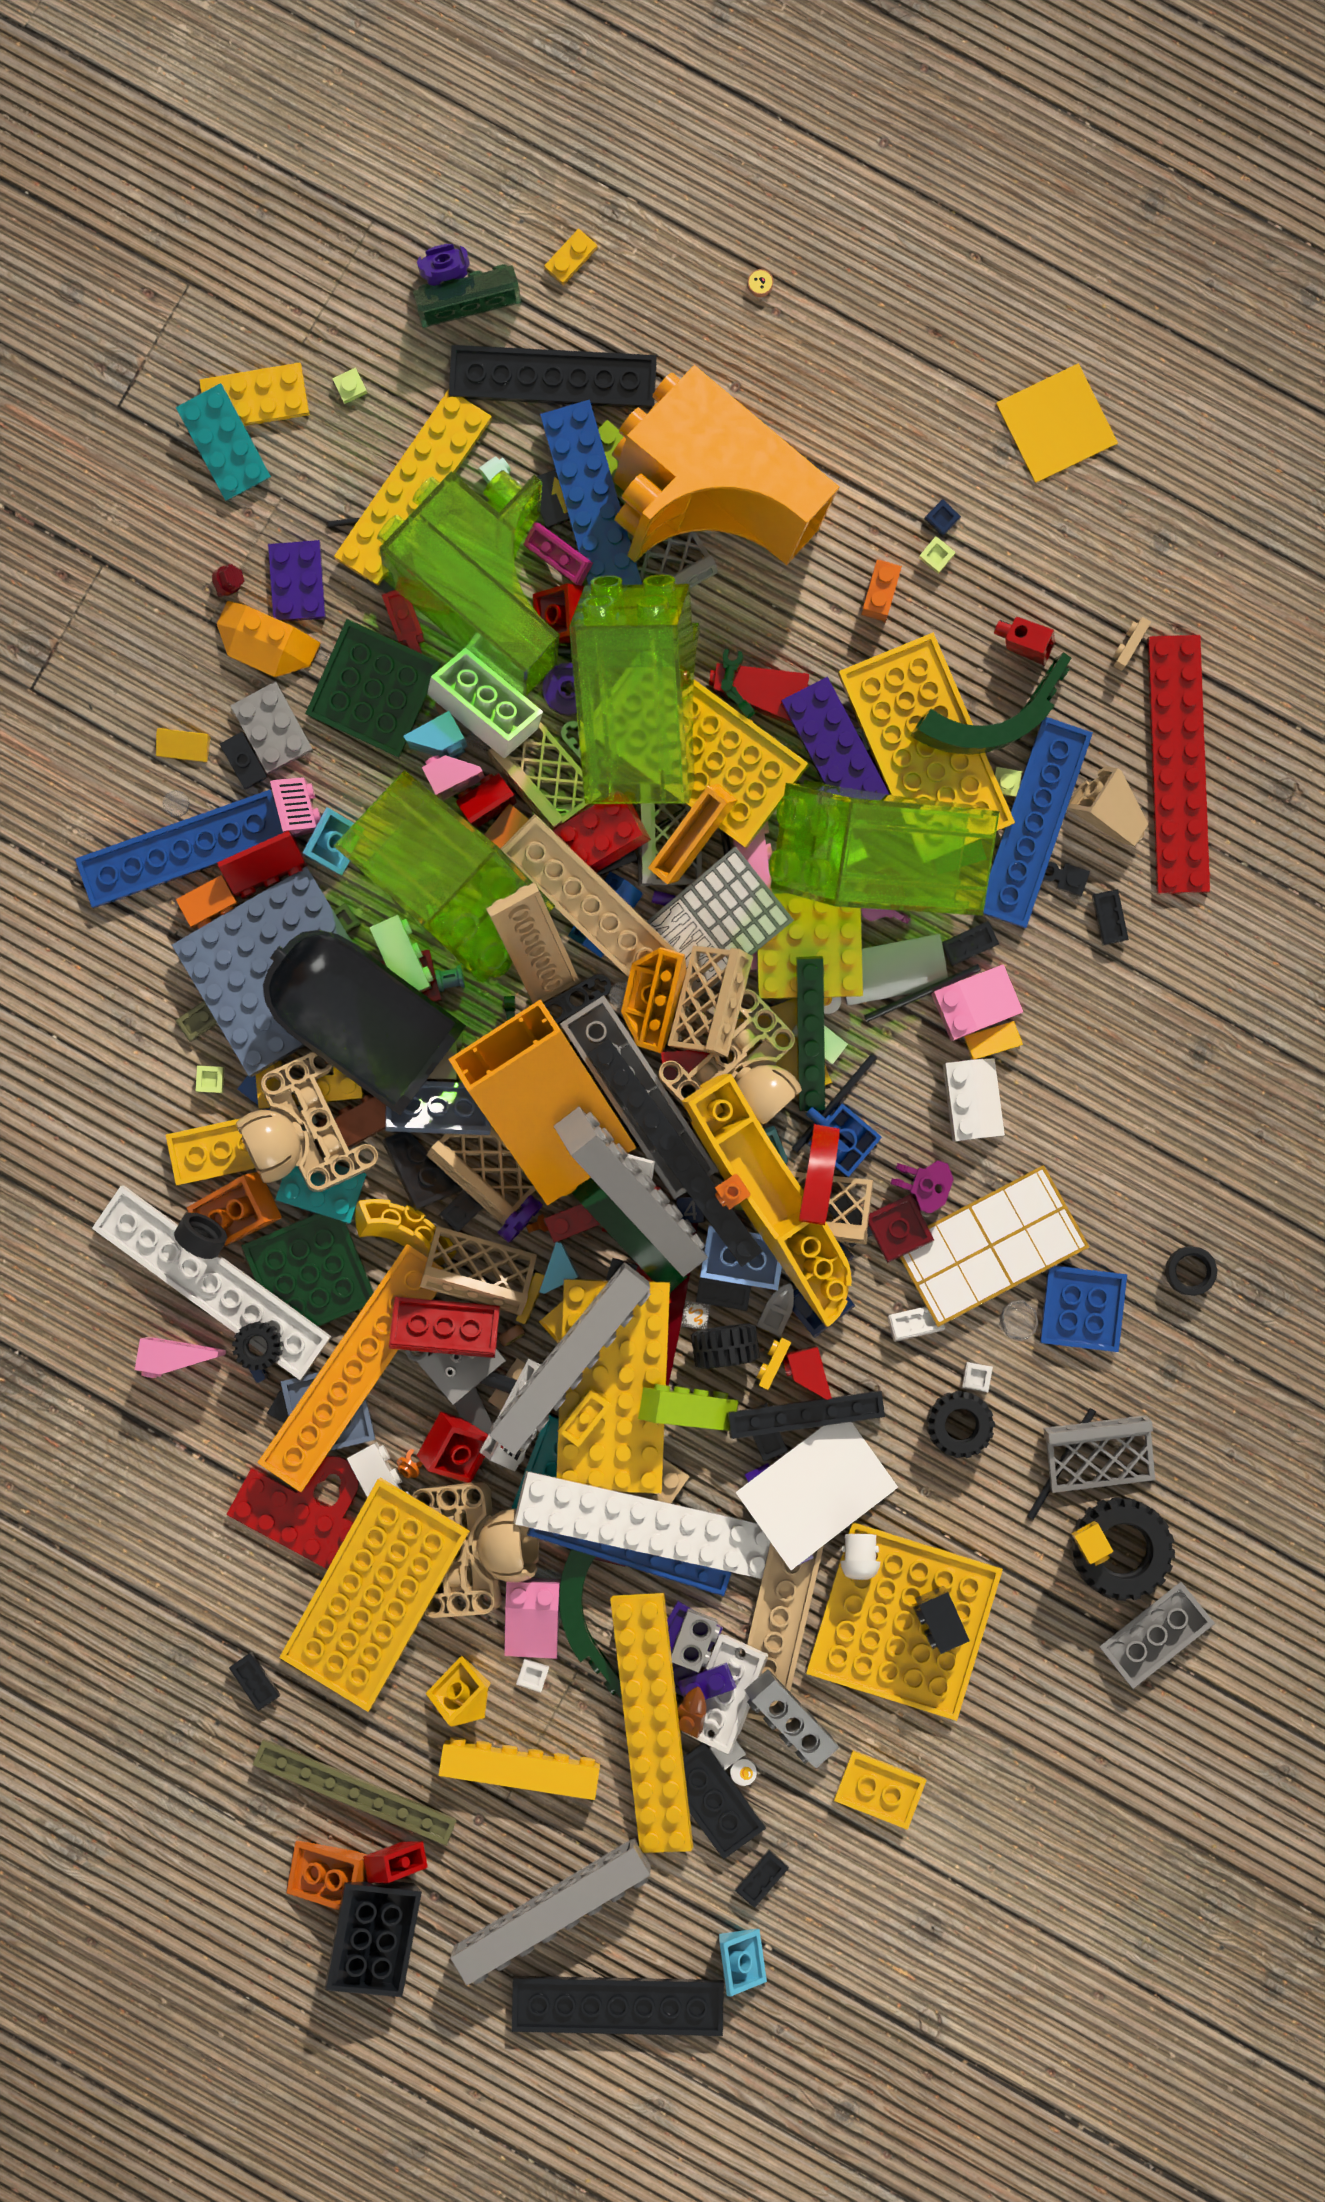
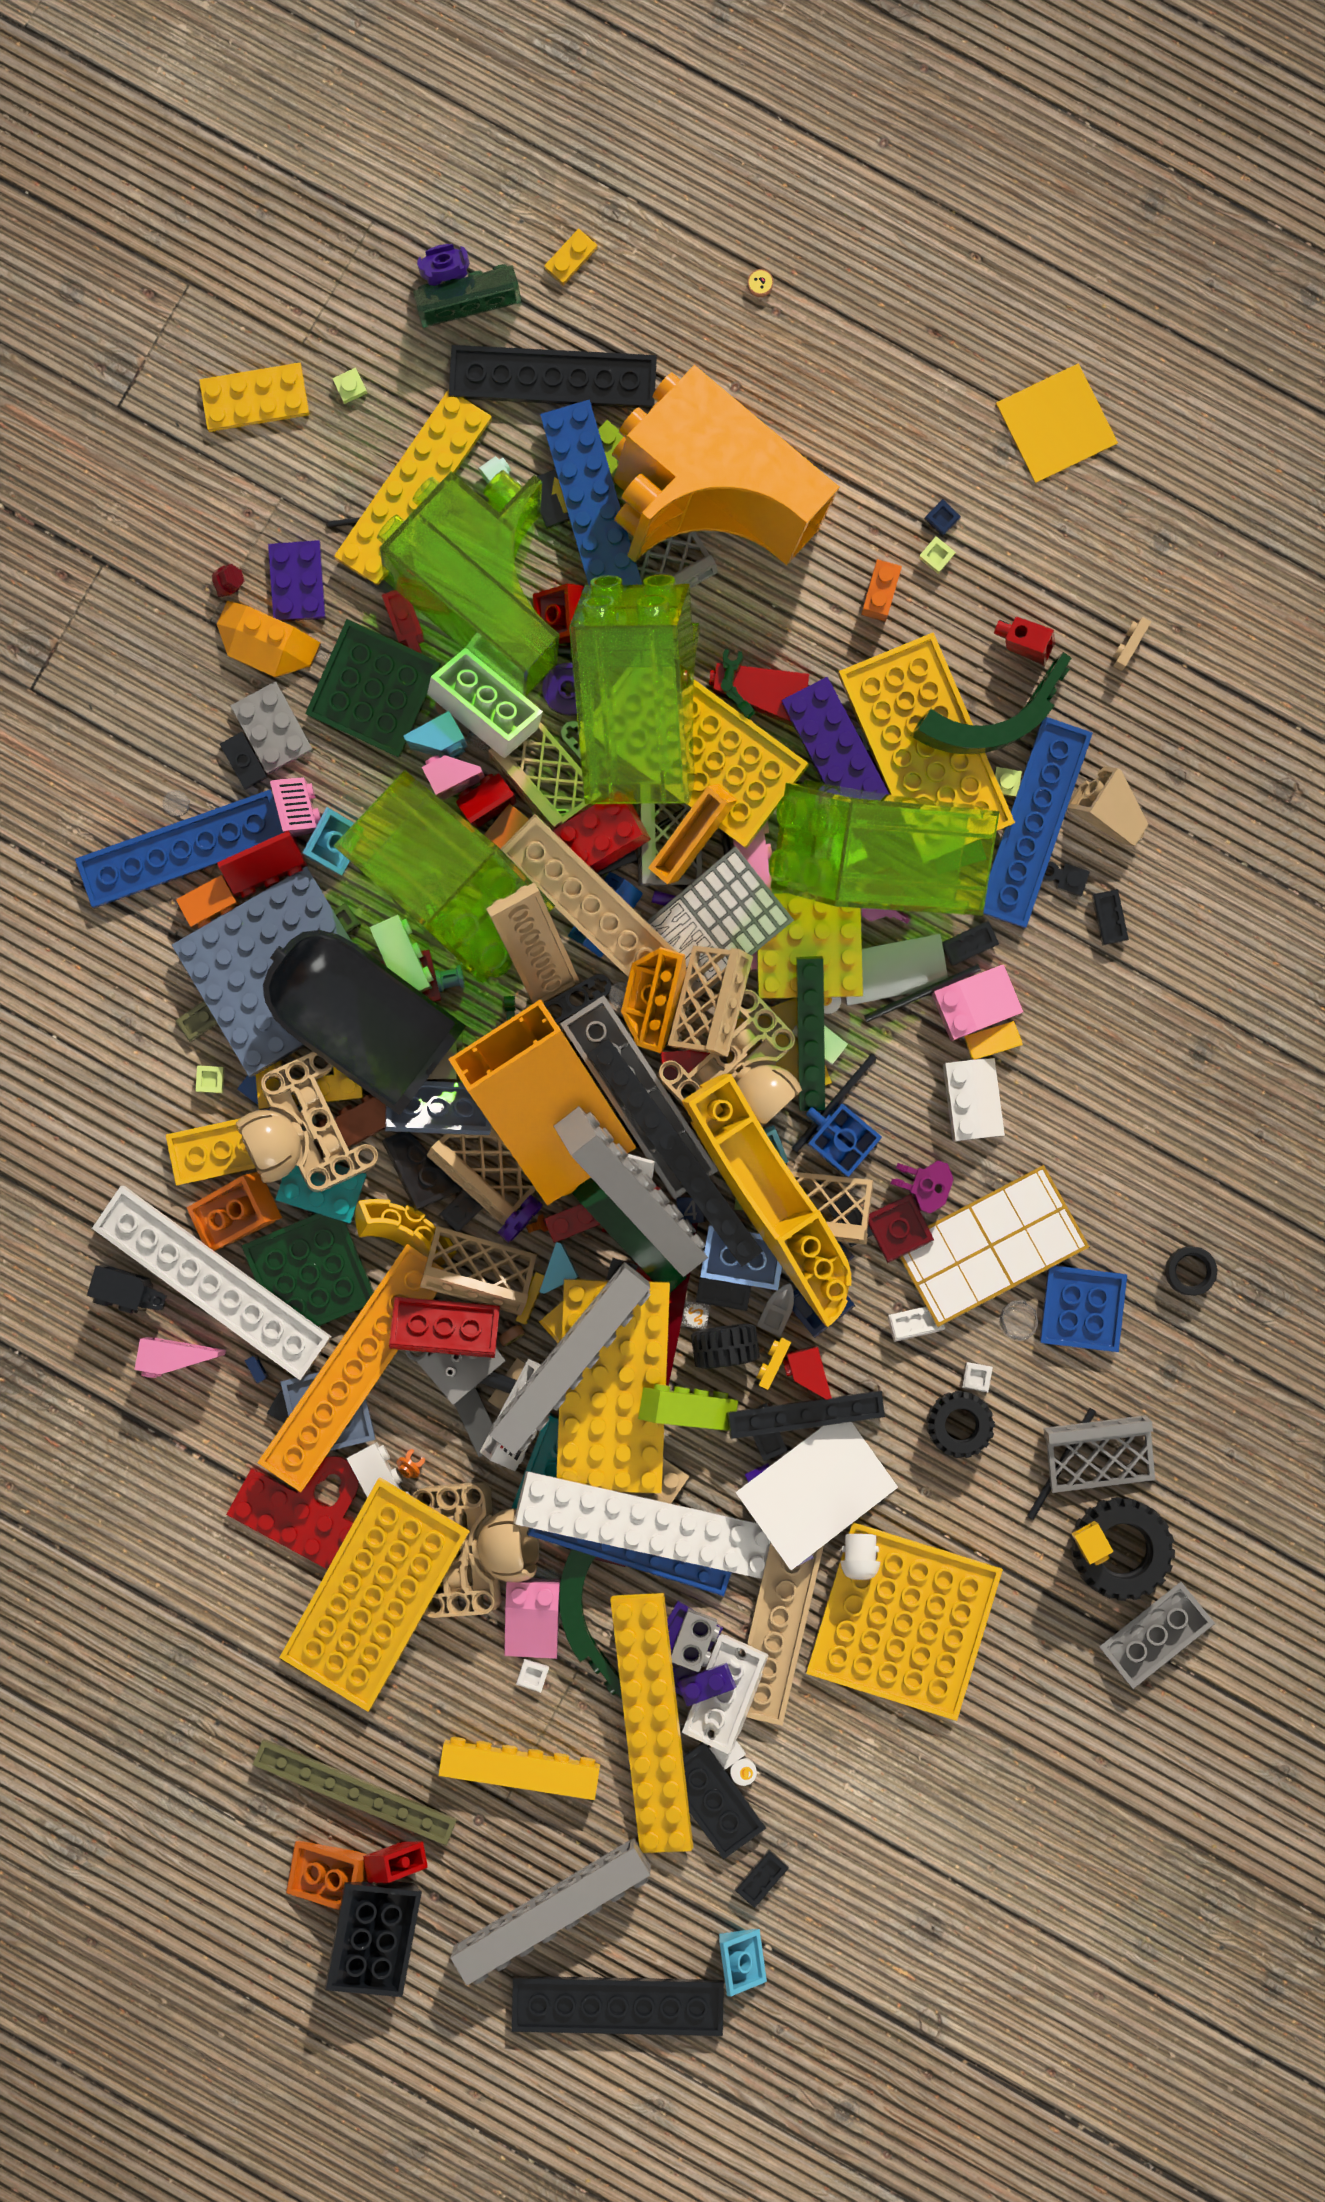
(124, 1289): none -> black hinge
(182, 745): yellow slope -> none
(200, 1235): black tyre -> none
(223, 442): teal plate -> none
(242, 1346): black tyre -> none
(254, 1681): black plate -> none
(453, 1448): red slope -> none
(460, 1693): yellow slope -> none
(557, 553): dark pink tile -> none
(584, 1417): yellow plate -> none
(692, 1712): dark orange plate -> none
(732, 1191): orange bracket -> none
(769, 1689): brick -> none
(819, 1174): red slope -> none
(880, 1789): yellow plate -> none
(943, 1622): black brick -> none
(1178, 764): red plate -> none

